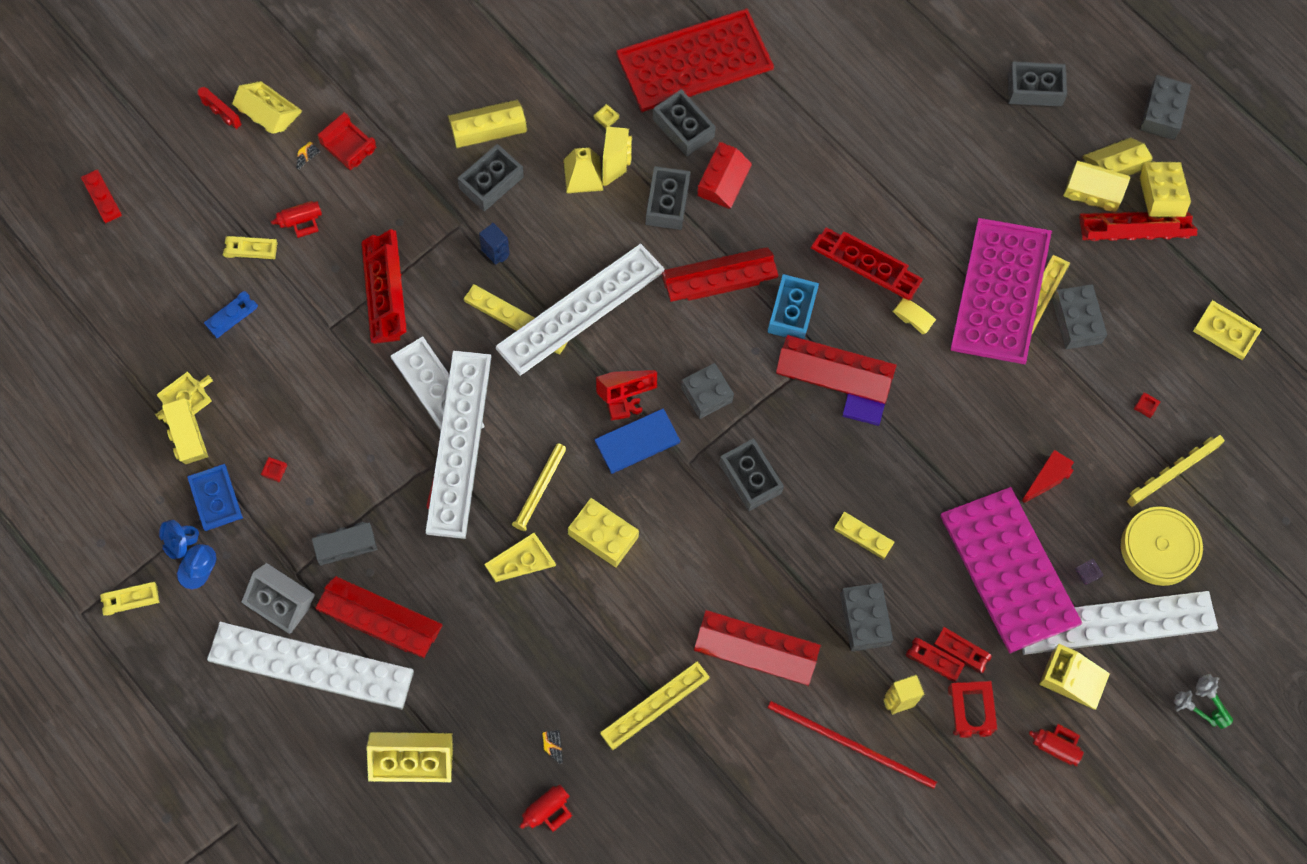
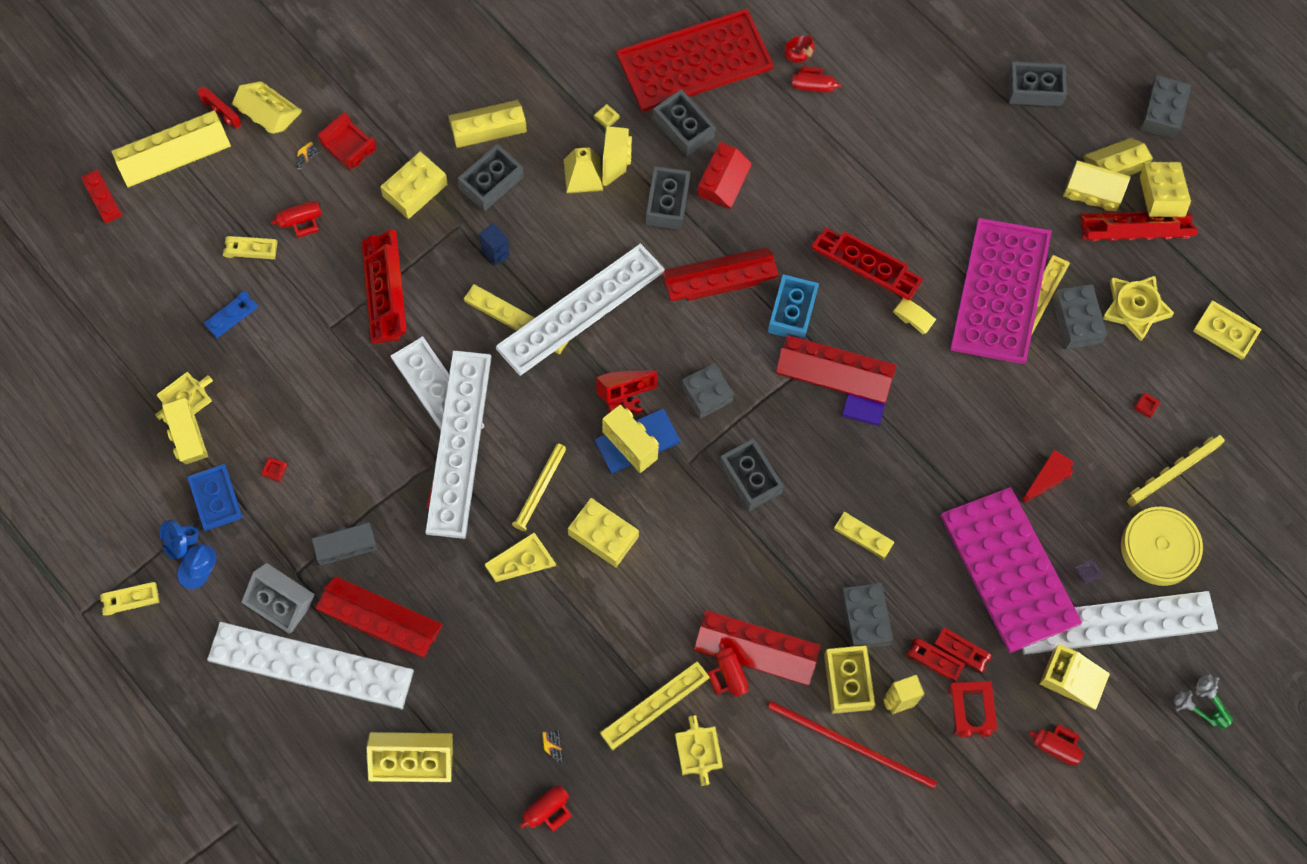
(171, 148): none -> light yellow slope
(414, 185): none -> light yellow brick
(630, 438): none -> light yellow brick
(698, 750): none -> light yellow plate
(731, 672): none -> red piece
(799, 48): none -> red hair
(813, 80): none -> red piece
(849, 679): none -> light yellow brick
(1136, 305): none -> light yellow plate

